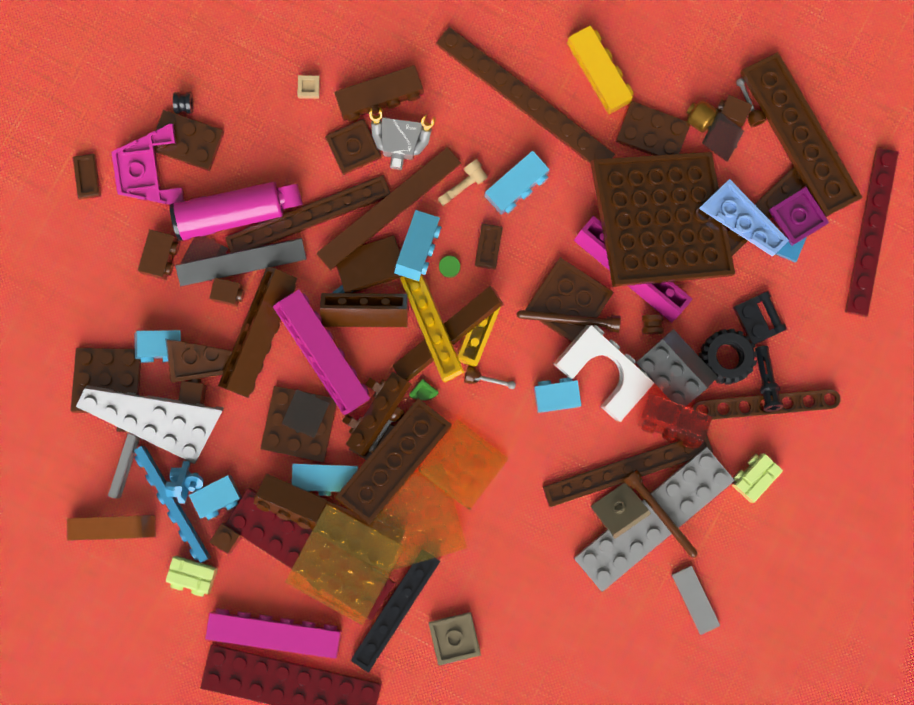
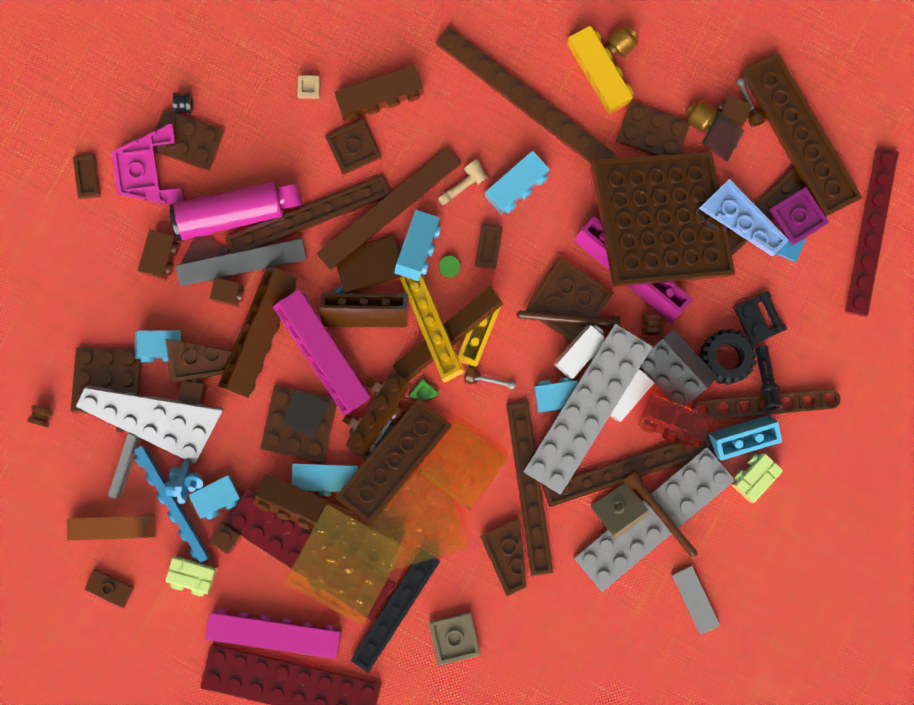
(40, 416): none -> reddish brown wheel
(109, 588): none -> reddish brown plate
(400, 138): light grey torso -> none
(506, 555): none -> reddish brown wing
(529, 490): none -> reddish brown tile
(587, 409): none -> light grey plate
(622, 40): none -> pearl gold head
(745, 437): none -> medium azure brick

